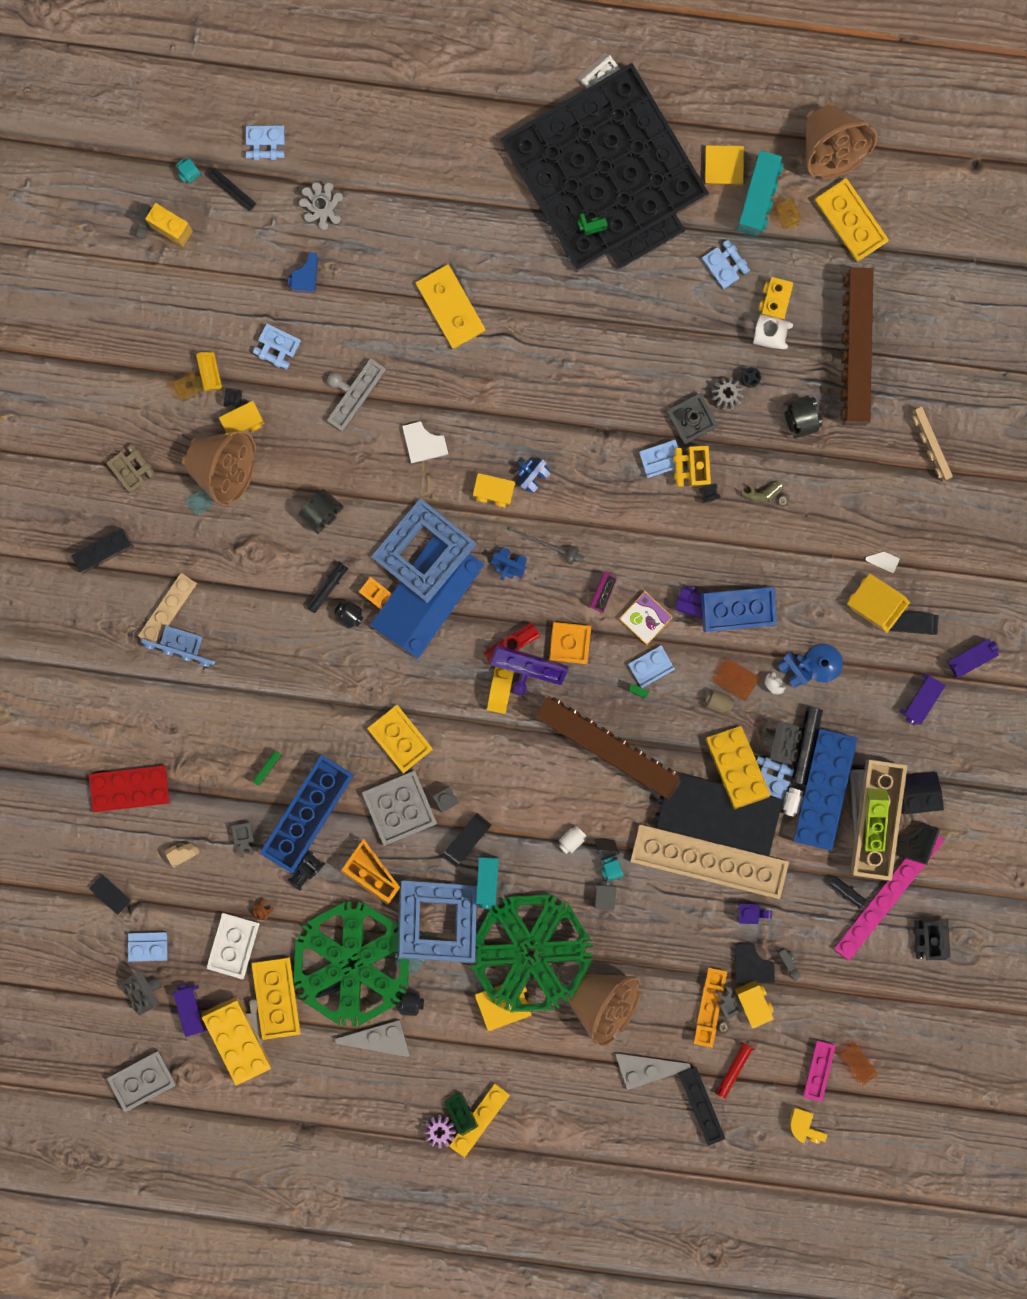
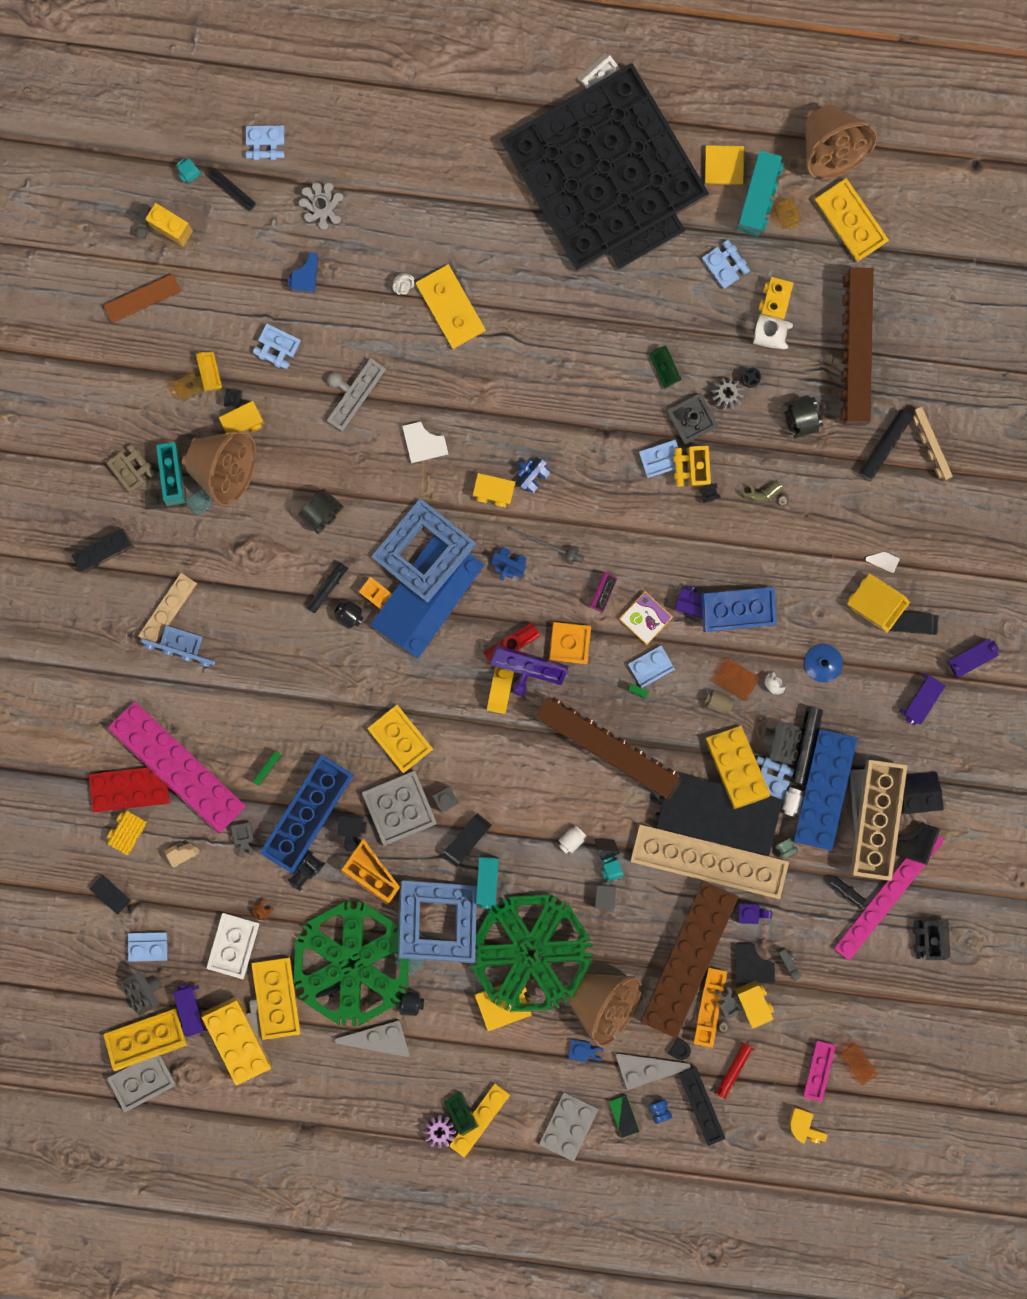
(126, 832): none -> yellow brick
(142, 298): none -> dark orange tile
(145, 1039): none -> yellow plate
(155, 501): none -> clear smoke slope
(170, 473): none -> teal brick
(176, 767): none -> dark pink plate
(350, 828): none -> black brick
(403, 283): none -> white plate
(568, 1126): none -> light grey plate
(581, 1051): none -> blue plate
(595, 225): green bracket -> none
(624, 1116): none -> black tile
(660, 1110): none -> blue wheel
(665, 366): none -> dark green plate
(680, 1049): none -> black tile
(689, 959): none -> reddish brown brick
(786, 848): none -> sand green wheel
(790, 662): blue hips -> none
(876, 819): lime slope -> none
(885, 445): none -> black brick

